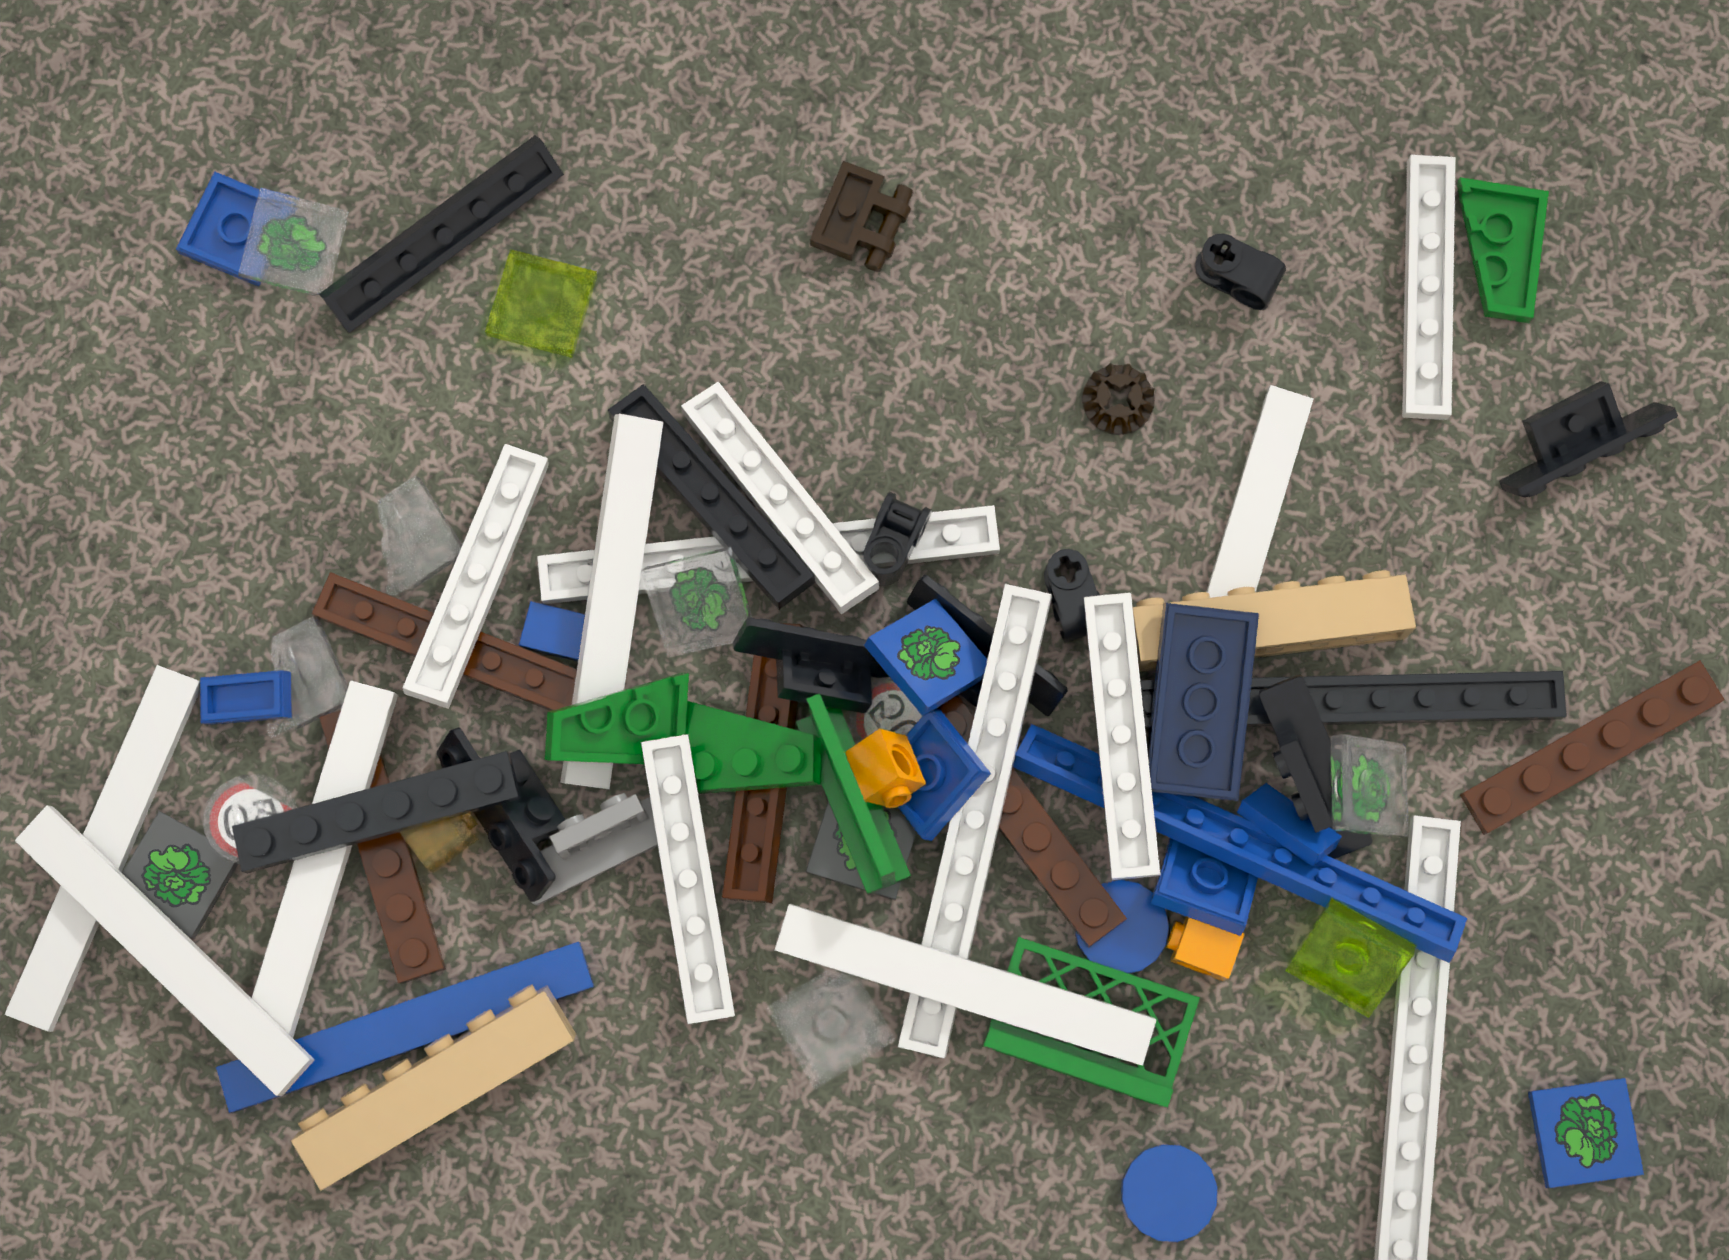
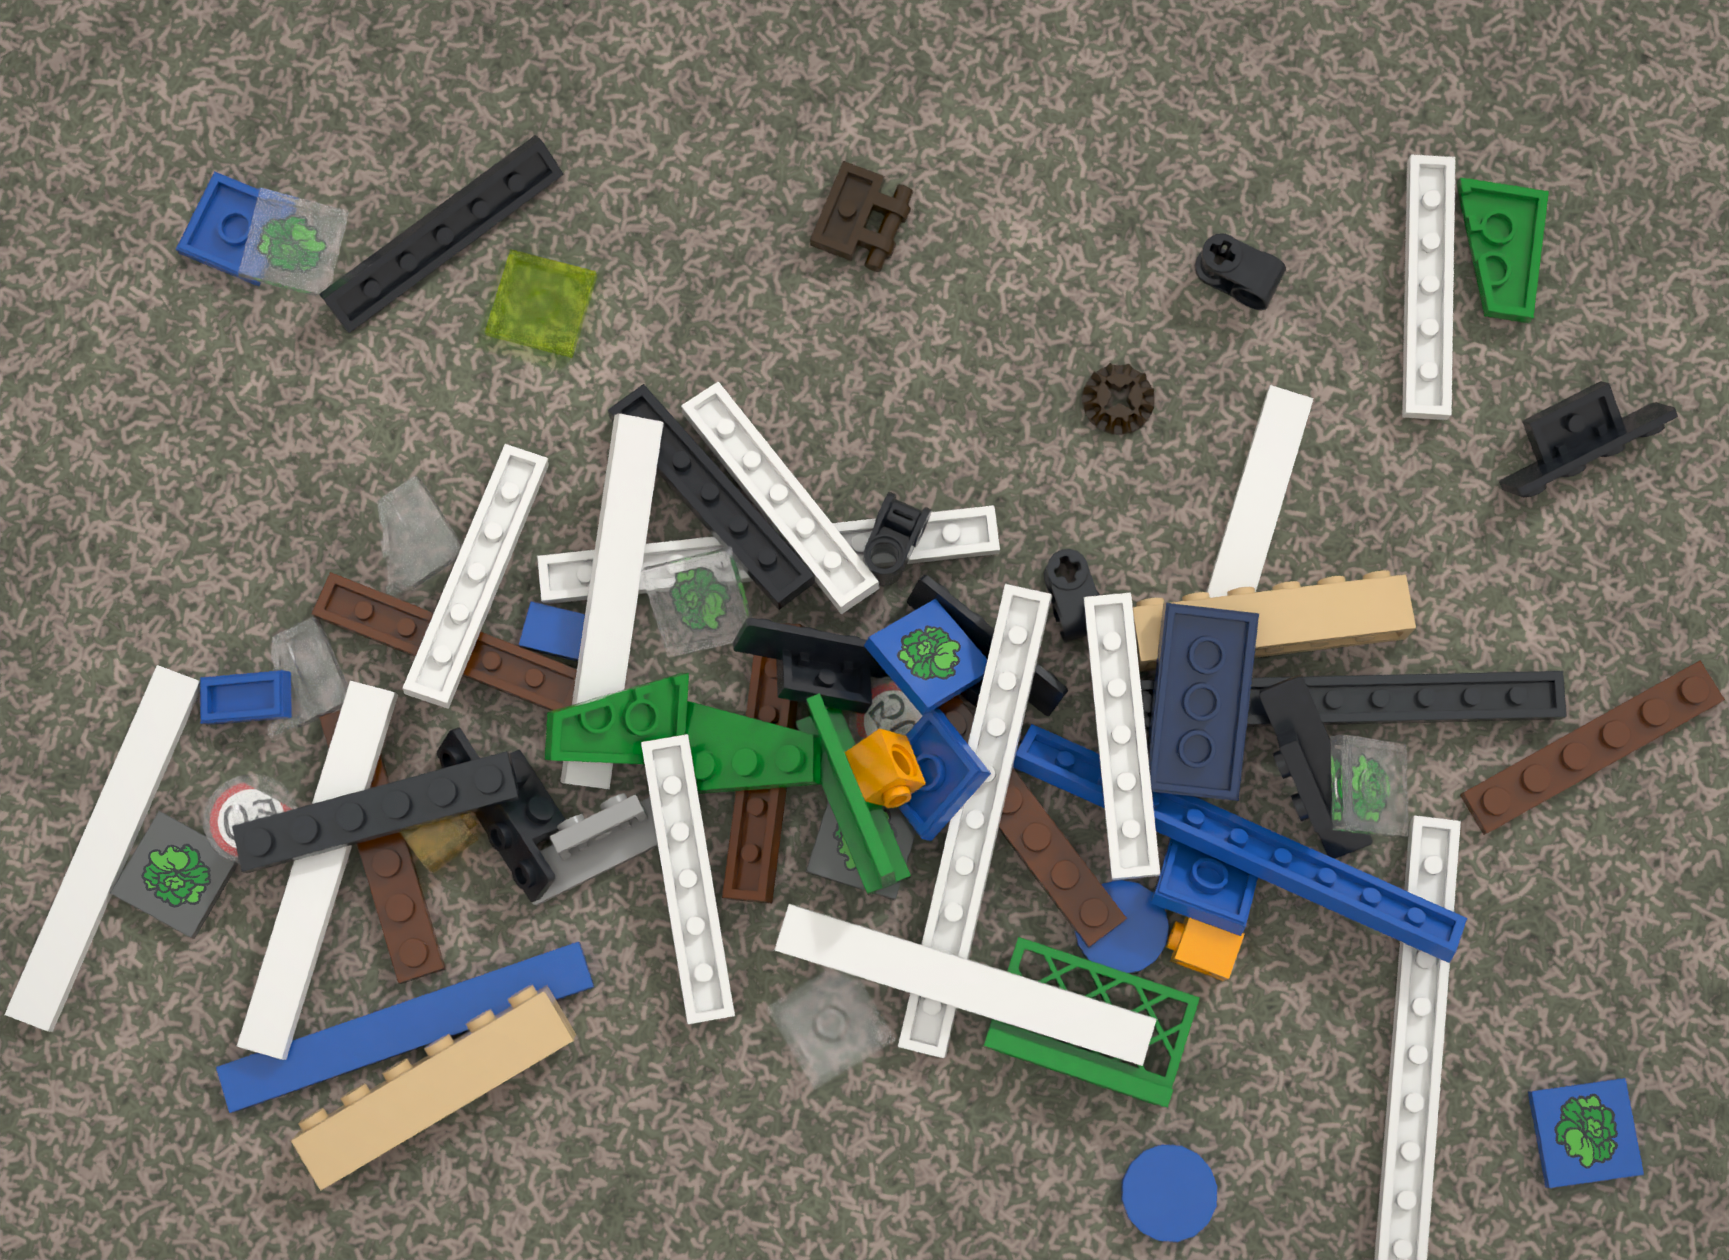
(165, 951): white tile -> none
(1279, 819): blue tile -> none
(1350, 958): clear neon green tile -> none

